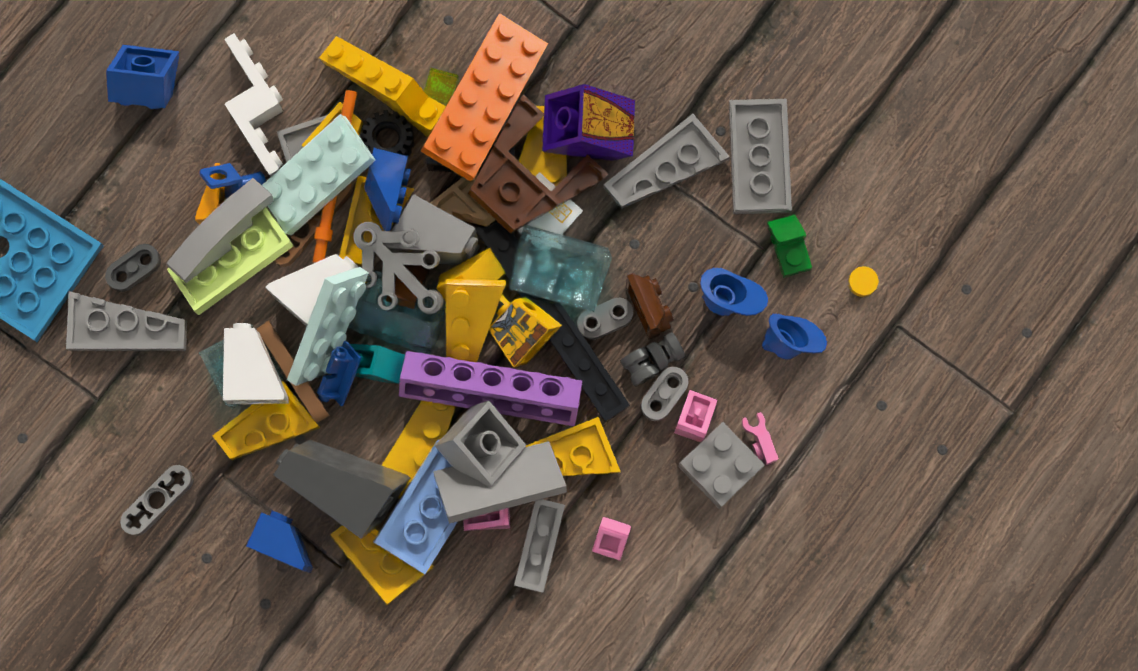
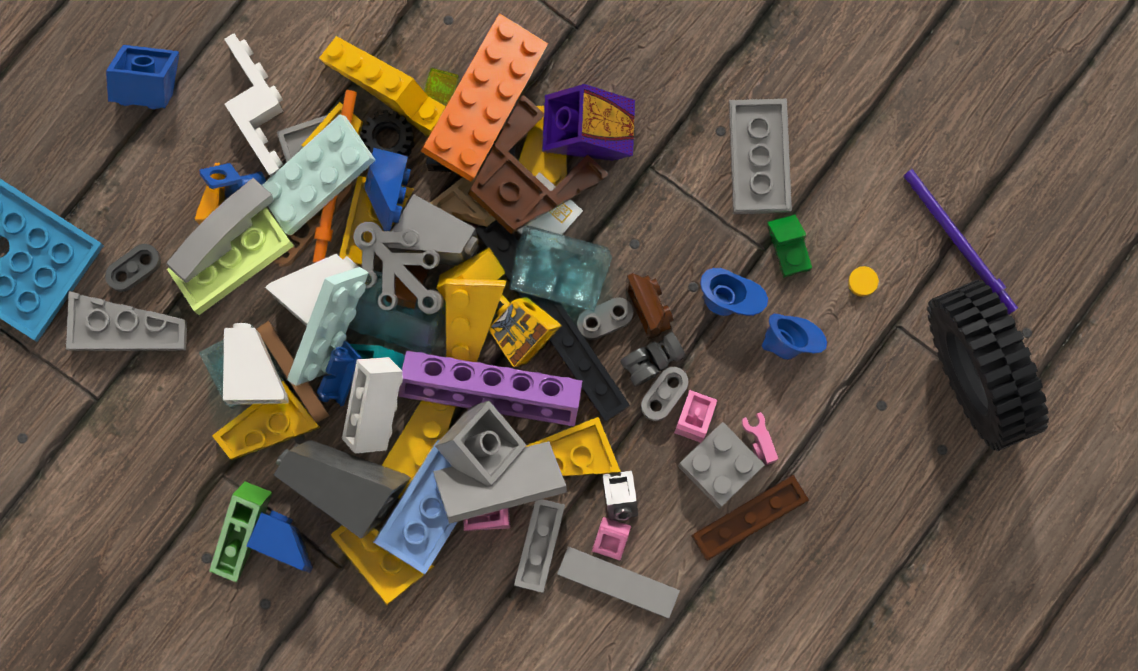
(147, 522): light grey beam -> none
(238, 526): none -> bright green slope
(372, 405): none -> white brick
(618, 582): none -> light grey tile
(620, 495): none -> bracket
(669, 161): light grey wing -> none
(750, 518): none -> reddish brown tile
(959, 240): none -> dark purple bar
(988, 365): none -> black tyre

